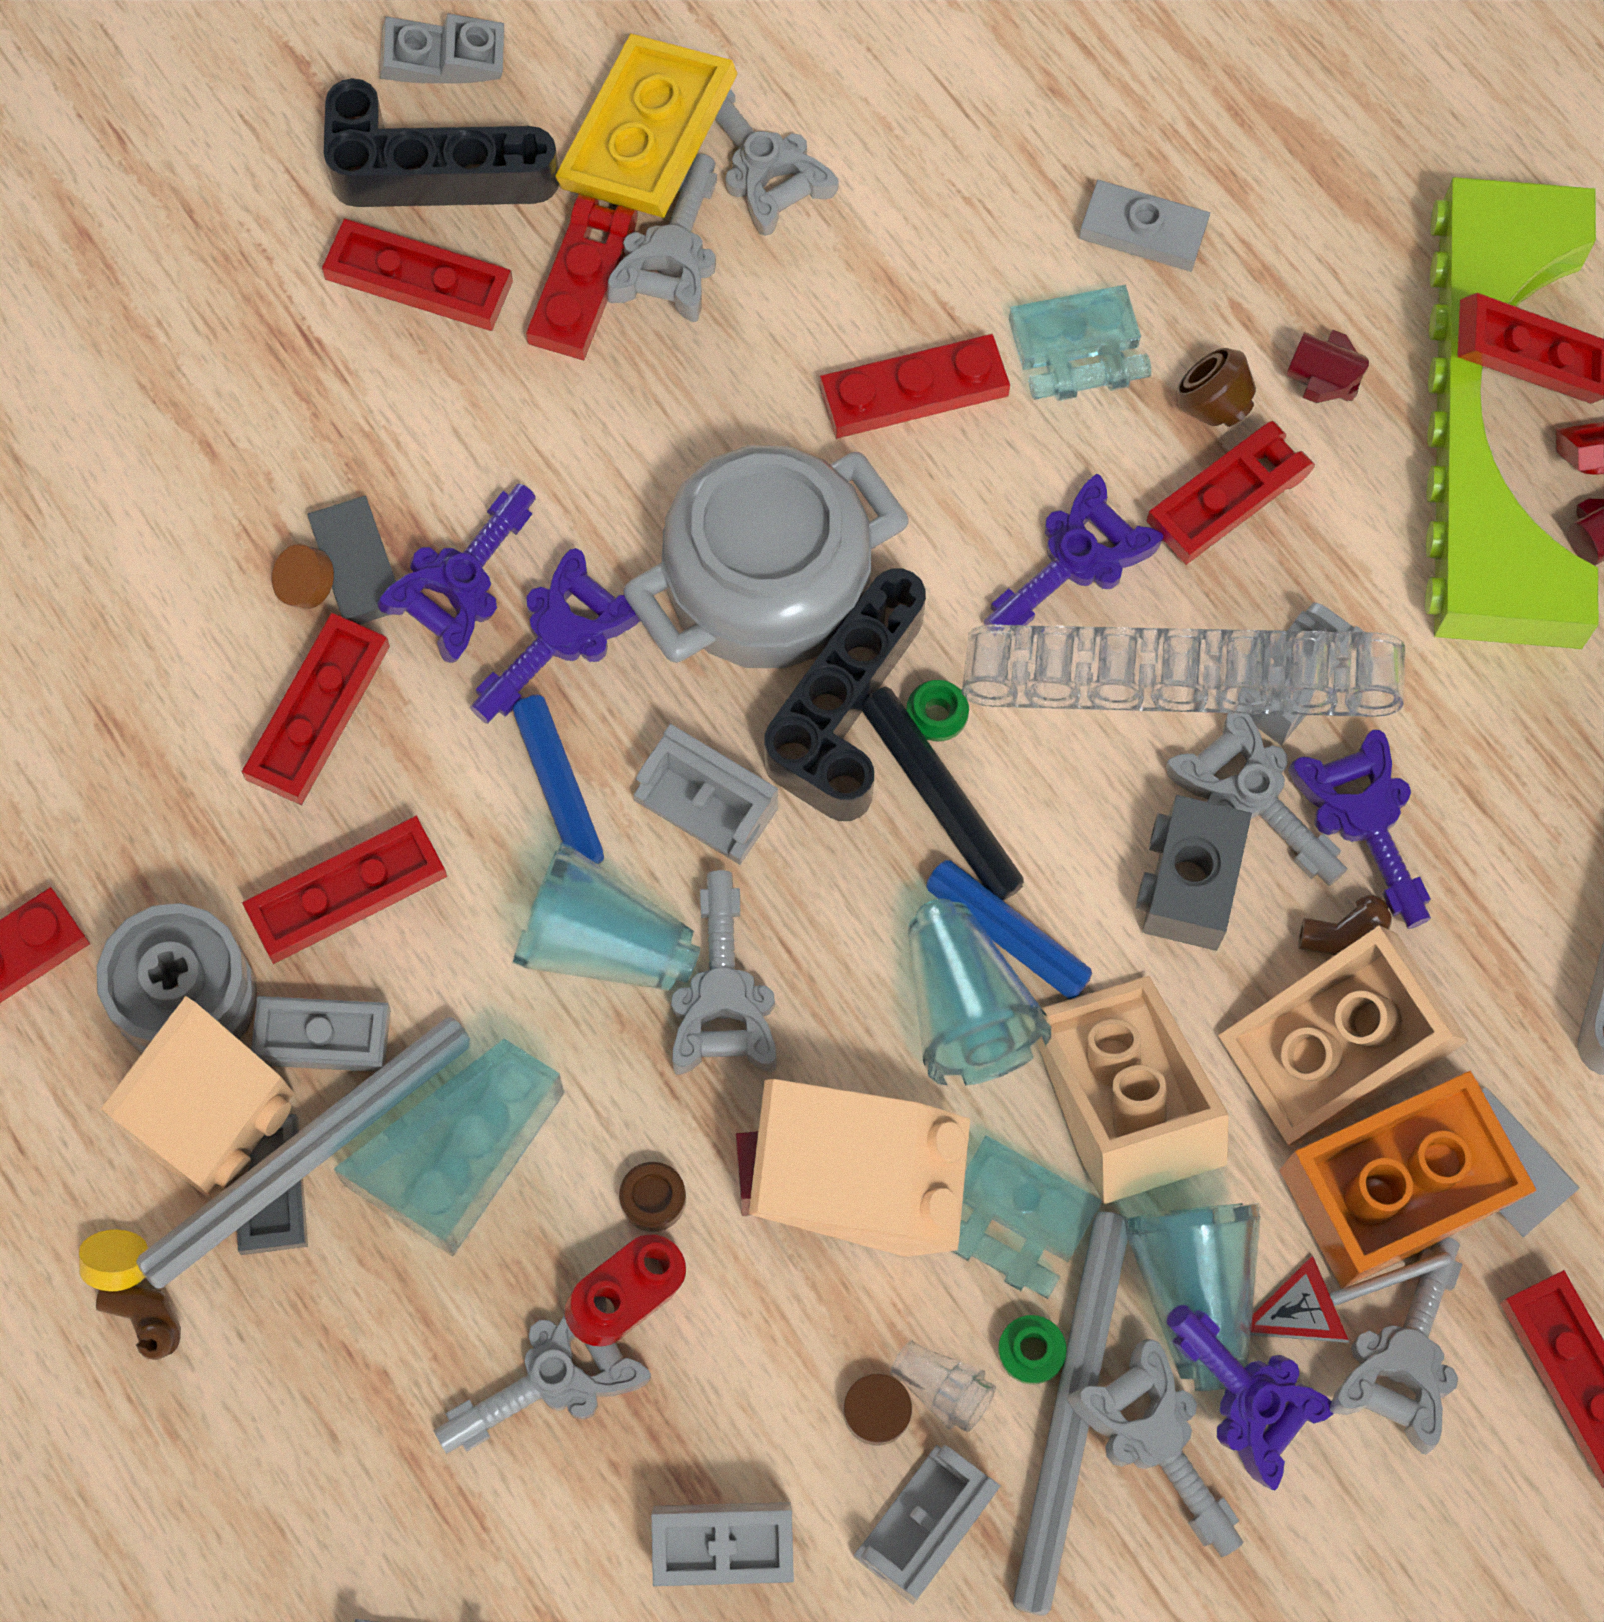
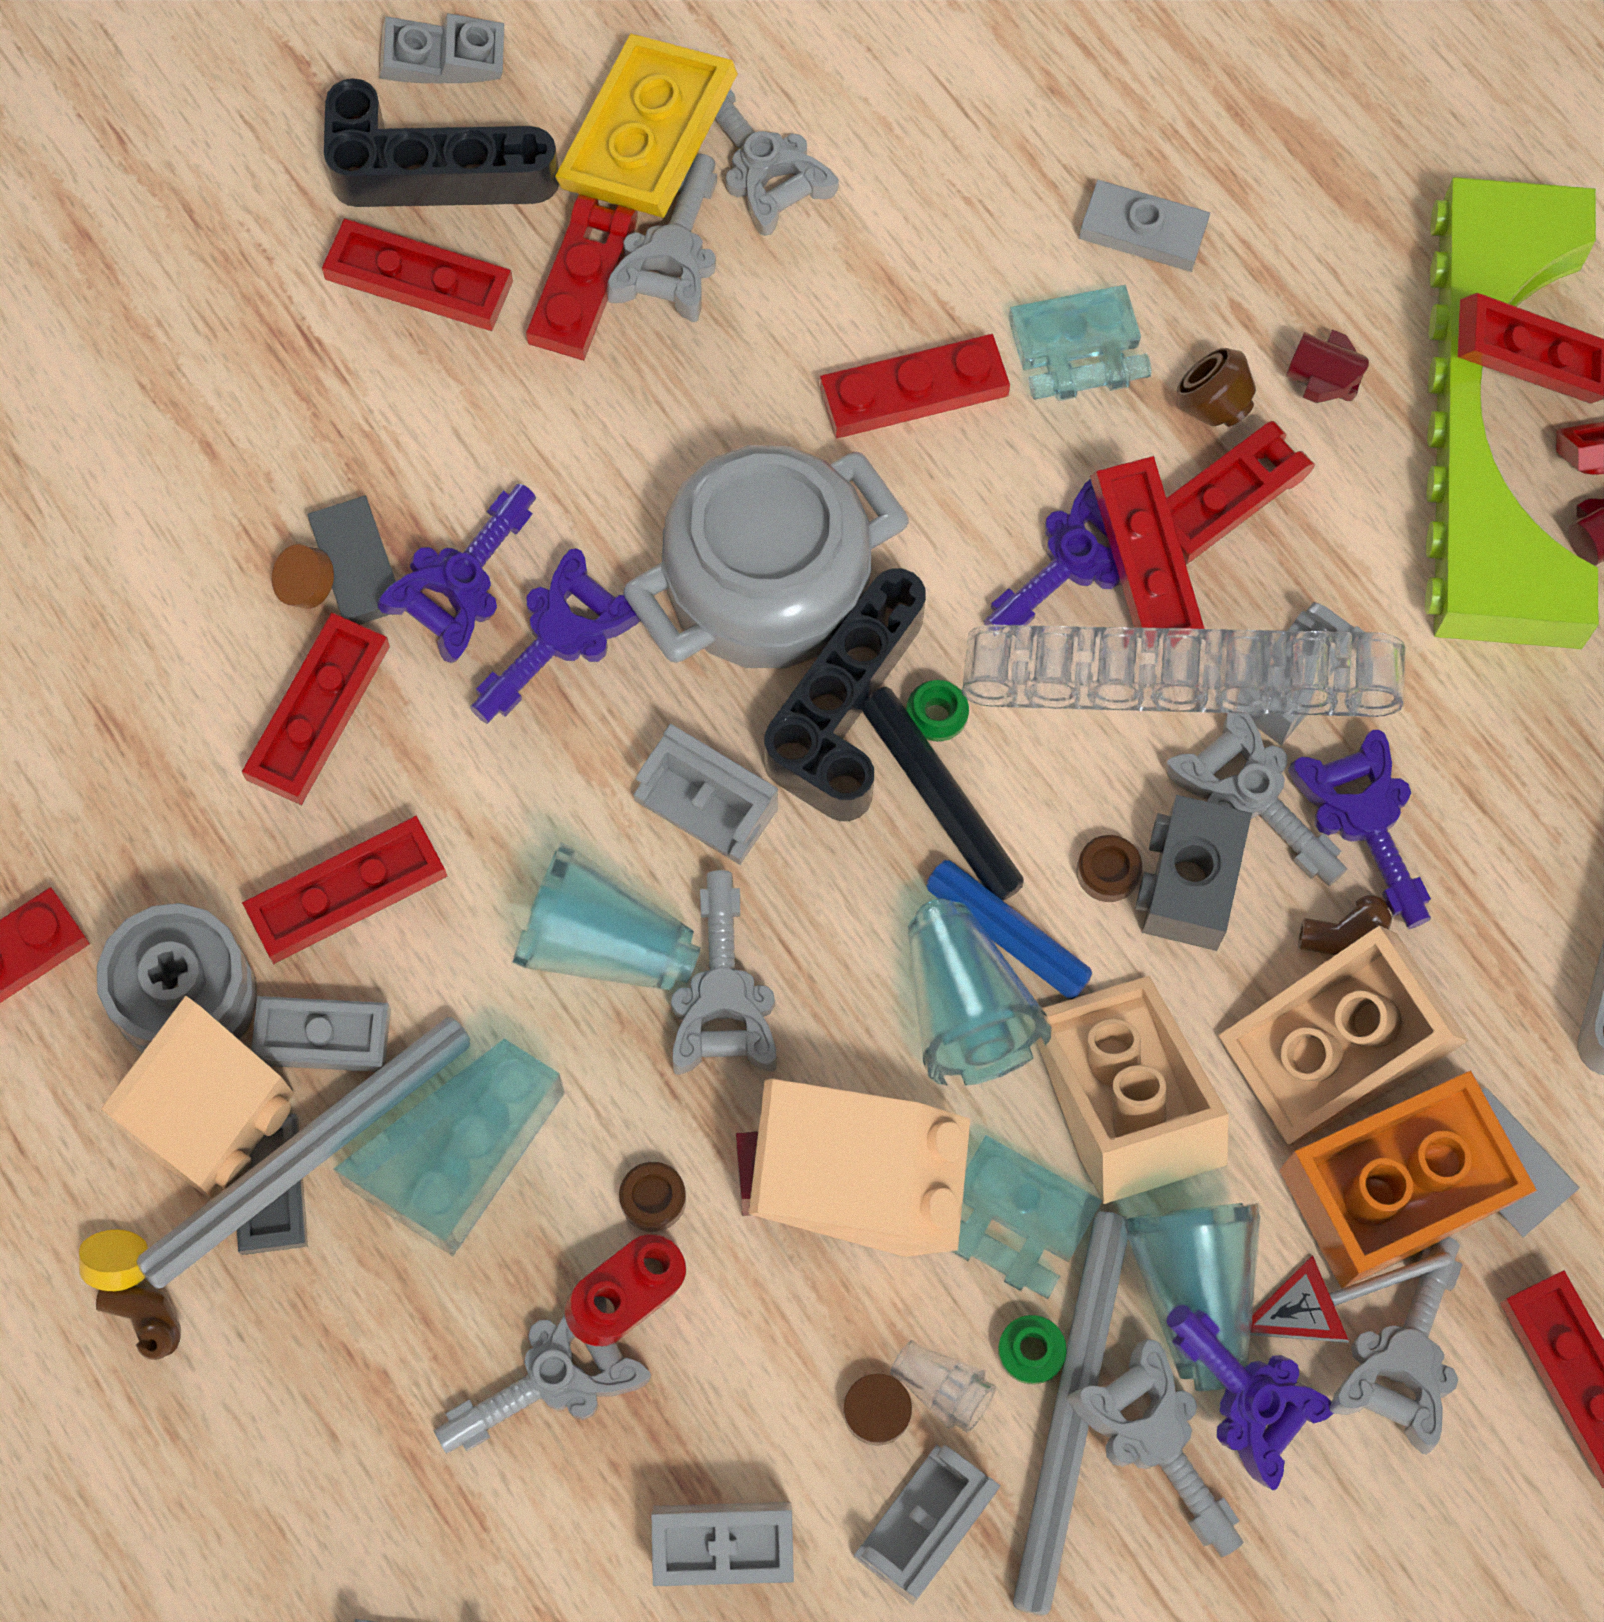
(556, 777): blue axle -> none
(1109, 868): none -> reddish brown tile
(1146, 546): none -> red plate

